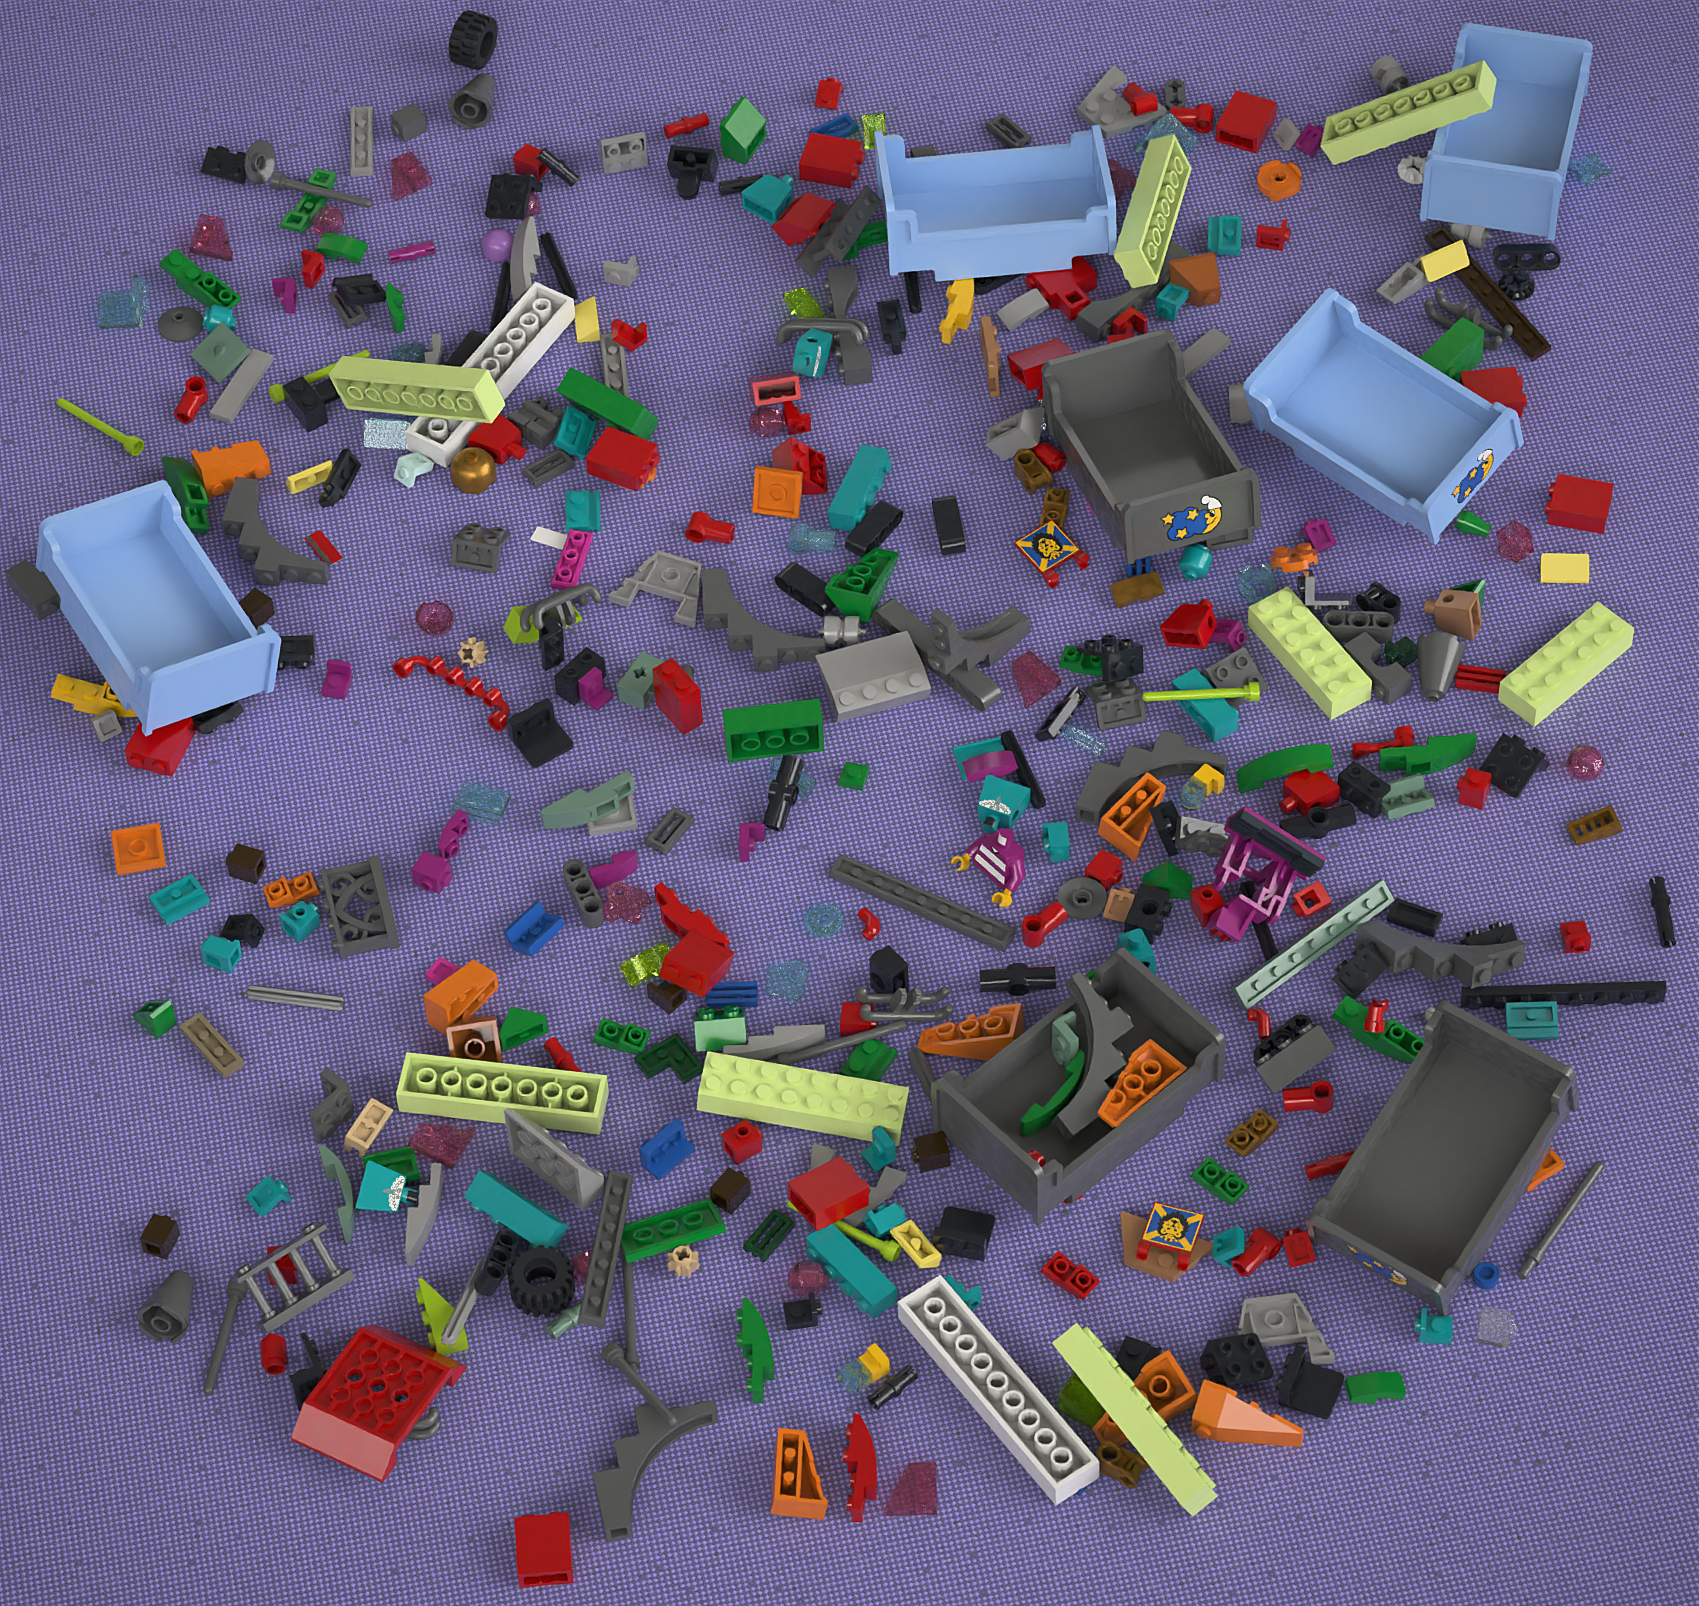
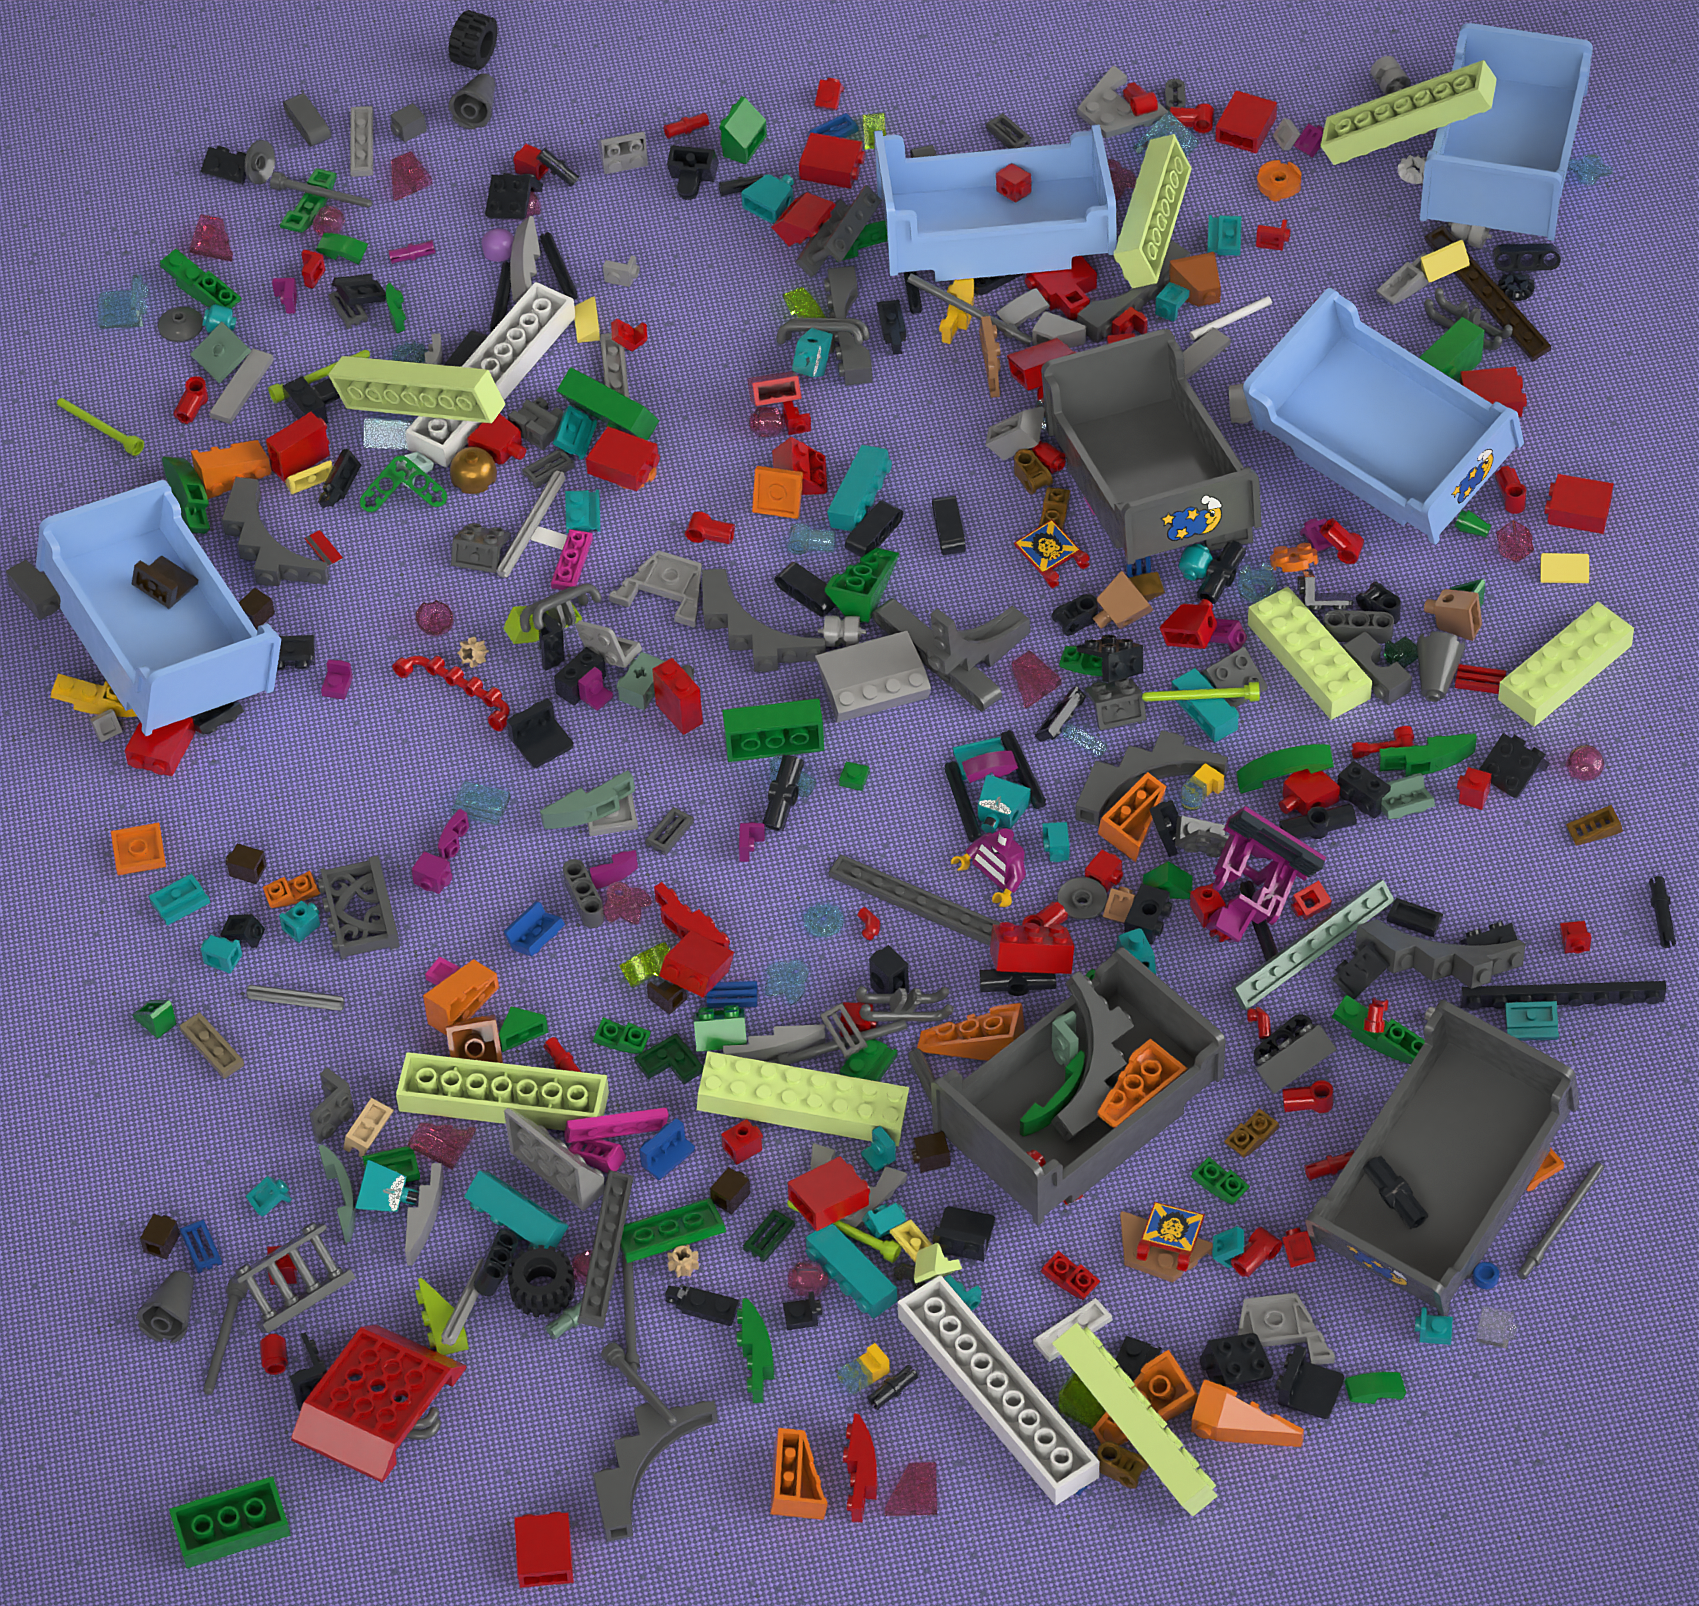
(163, 581): none -> dark brown bracket
(207, 1262): none -> blue tile
(229, 1522): none -> green brick
(298, 446): none -> red brick
(306, 119): none -> dark grey beam
(397, 478): none -> green beam
(530, 524): none -> light grey axle
(604, 642): none -> light grey bracket
(611, 1159): none -> dark pink slope
(615, 1125): none -> dark pink tile
(703, 1304): none -> black hinge
(854, 1048): none -> dark grey tile
(906, 1271): none -> clear smoke arm
(931, 1264): none -> yellowish green slope
(962, 801): none -> black axle
(1008, 330): none -> dark grey bar
(1013, 182): none -> red brick
(1032, 948): none -> red brick
(1053, 326): none -> light grey slope
(1076, 614): none -> black piece
(1090, 1315): none -> white tile
(1121, 603): none -> medium nougat torso
(1221, 572): none -> black piece
(1232, 317): none -> white bar
(1348, 544): none -> red piece
(1395, 1192): none -> black piece
(1511, 489): none -> red piece

